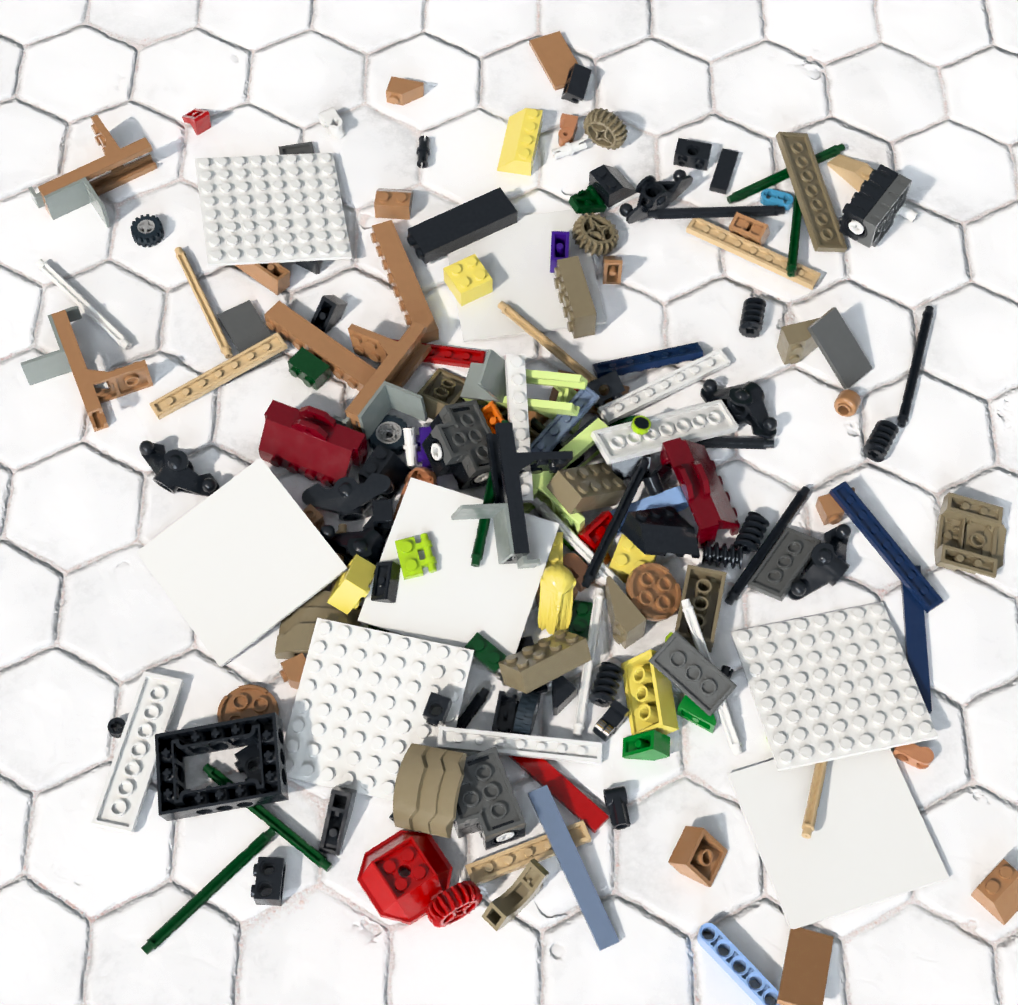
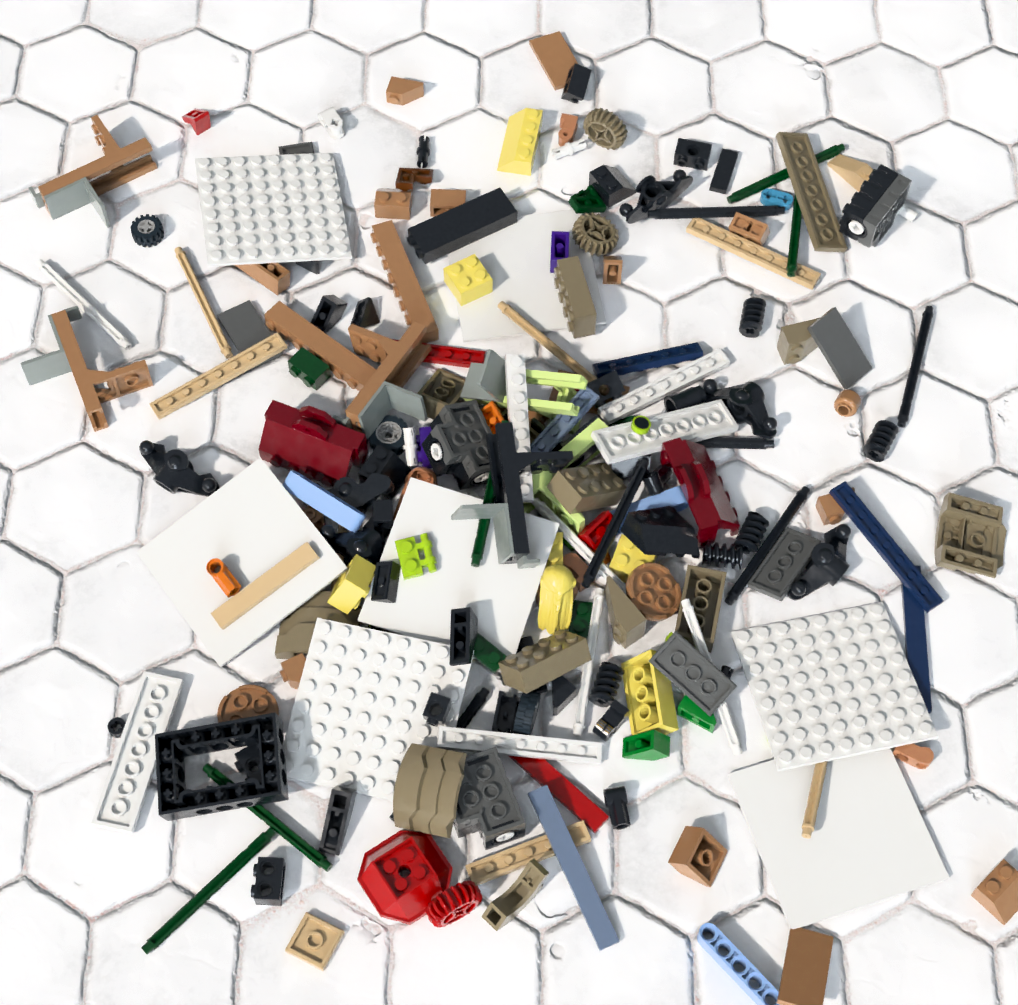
(224, 577): none -> orange piece
(264, 585): none -> tan tile
(314, 941): none -> tan tile
(324, 501): none -> light blue beam
(365, 314): none -> black slope
(408, 176): none -> reddish brown plate
(444, 200): none -> medium nougat brick
(462, 635): none -> black slope
(684, 399): none -> black plant

